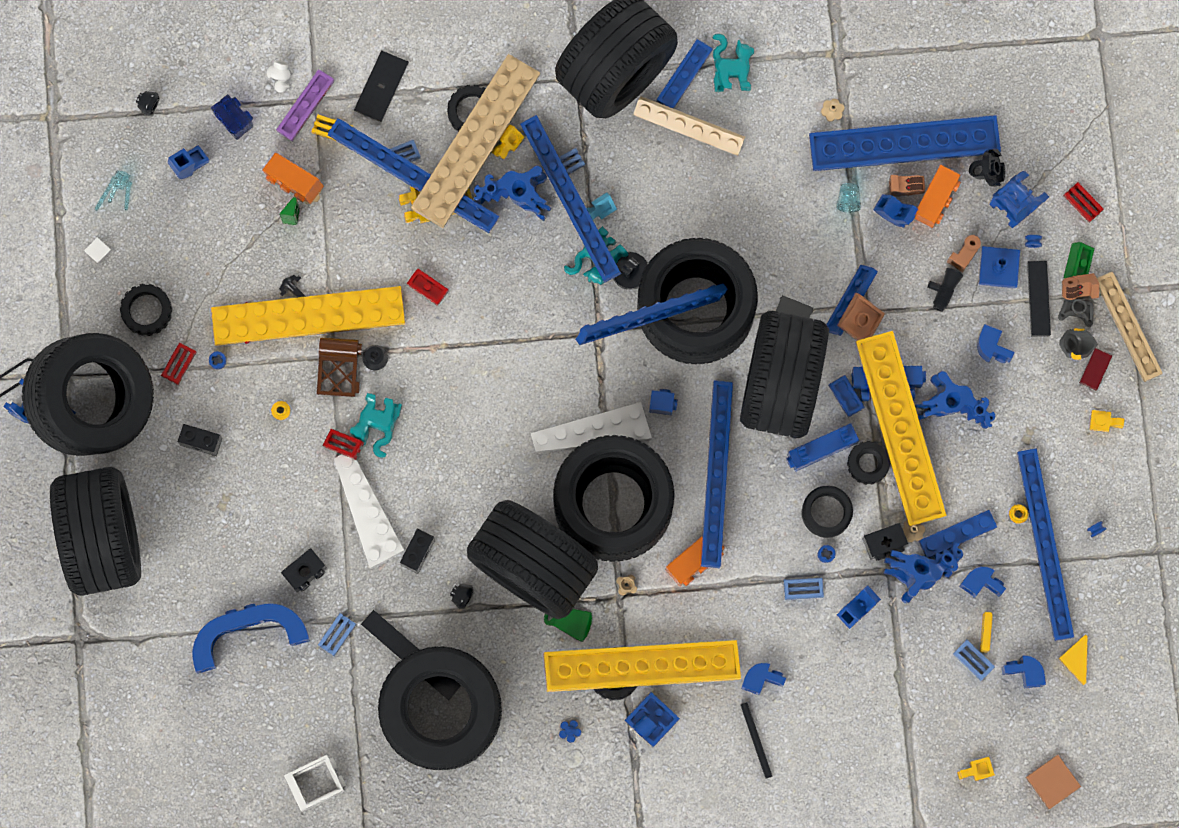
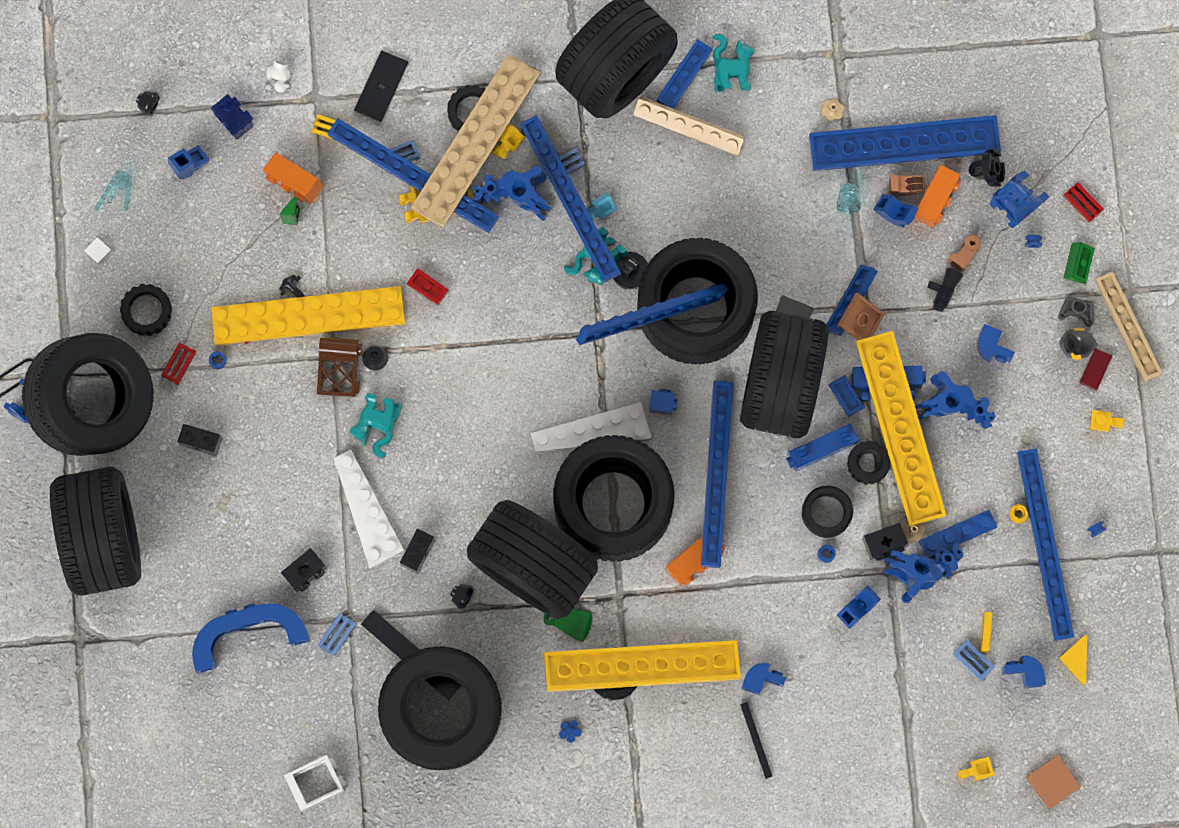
(280, 416): yellow plate -> none
(305, 105): medium lavender plate -> none
(355, 450): red tile -> none
(622, 588): tan plate -> none
(652, 719): blue plate -> none
(796, 589): medium blue tile -> none
(979, 578): blue brick -> none
(999, 267): blue tile -> none
(1038, 298): black tile -> none
(1080, 286): nougat leg -> none

